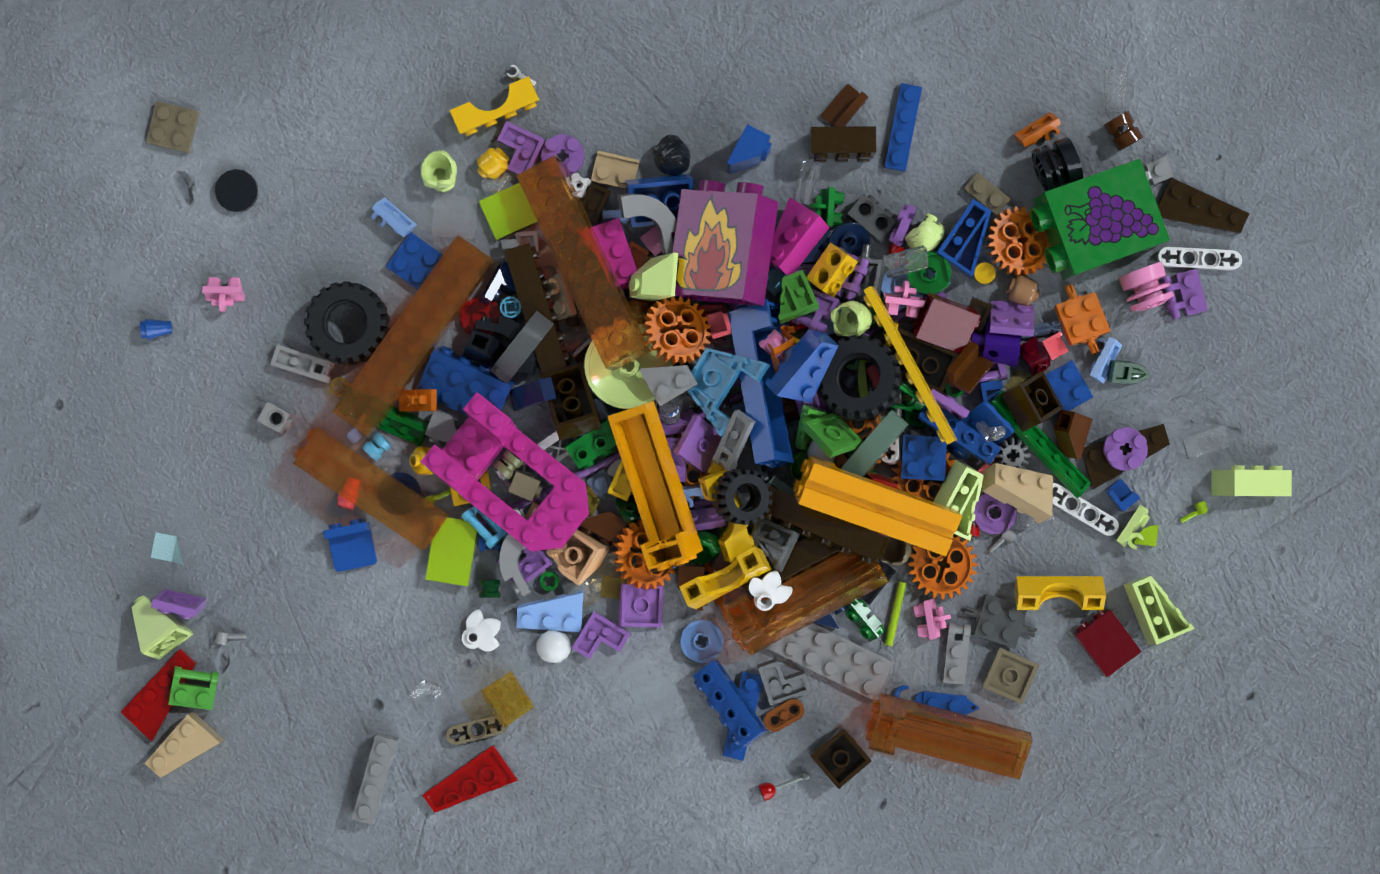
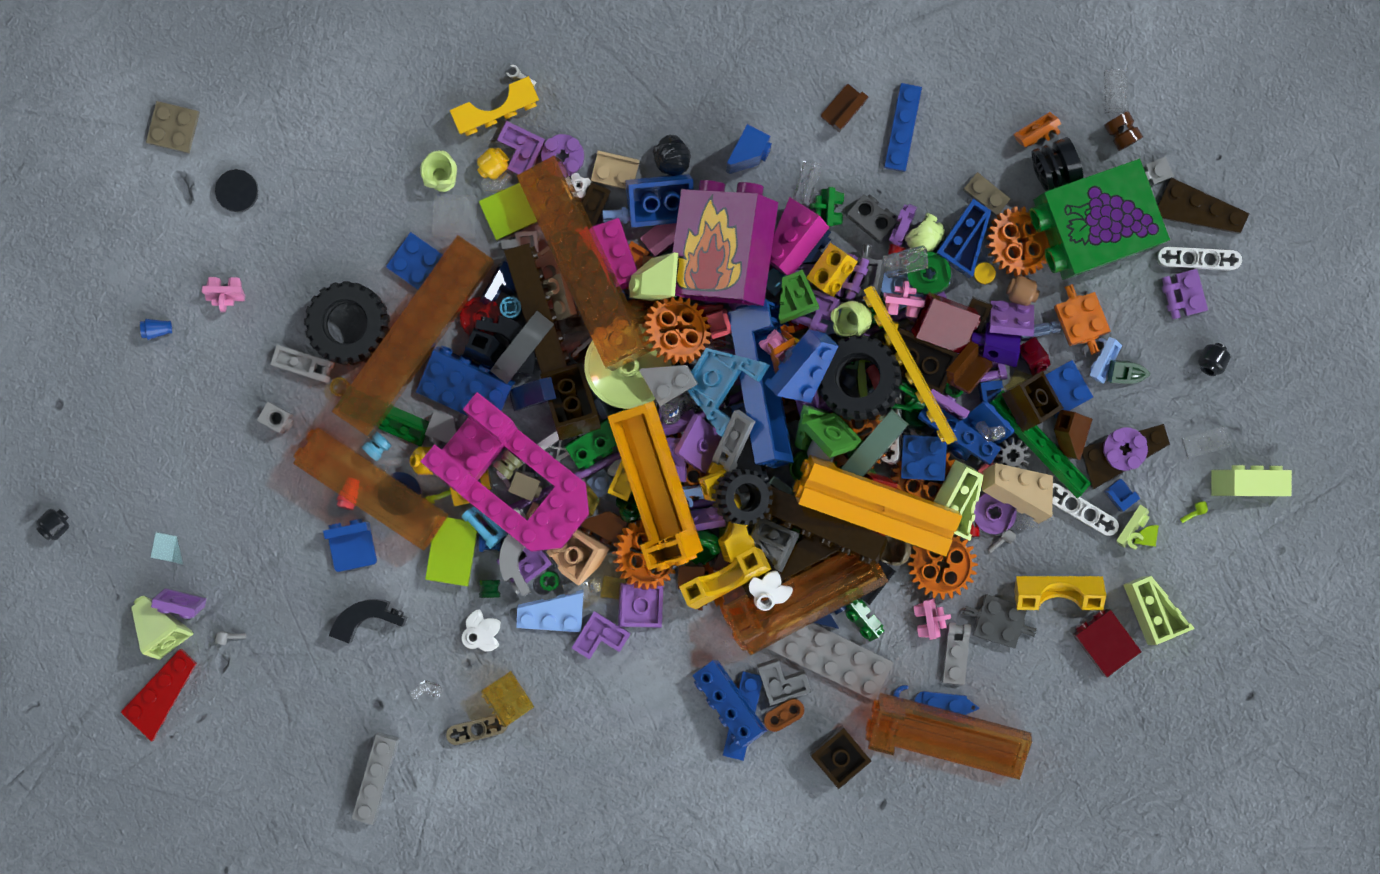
(52, 524): none -> black head
(184, 743): tan wedge -> none
(193, 695): bright green plate -> none
(350, 619): none -> black arch
(354, 436): light blue hand -> none
(393, 216): light blue plate -> none
(418, 400): orange plate -> none
(478, 776): red wing -> none
(553, 646): white hair -> none
(642, 205): light grey arch -> none
(697, 652): medium blue plate -> none
(768, 790): hinge -> none
(842, 143): dark brown brick -> none
(857, 237): dark blue dish -> none
(895, 613): lime bar -> none
(1010, 675): dark tan plate -> none
(1054, 346): coral panel -> none
(1146, 287): bright pink wheel -> none
(1214, 359): none -> black head

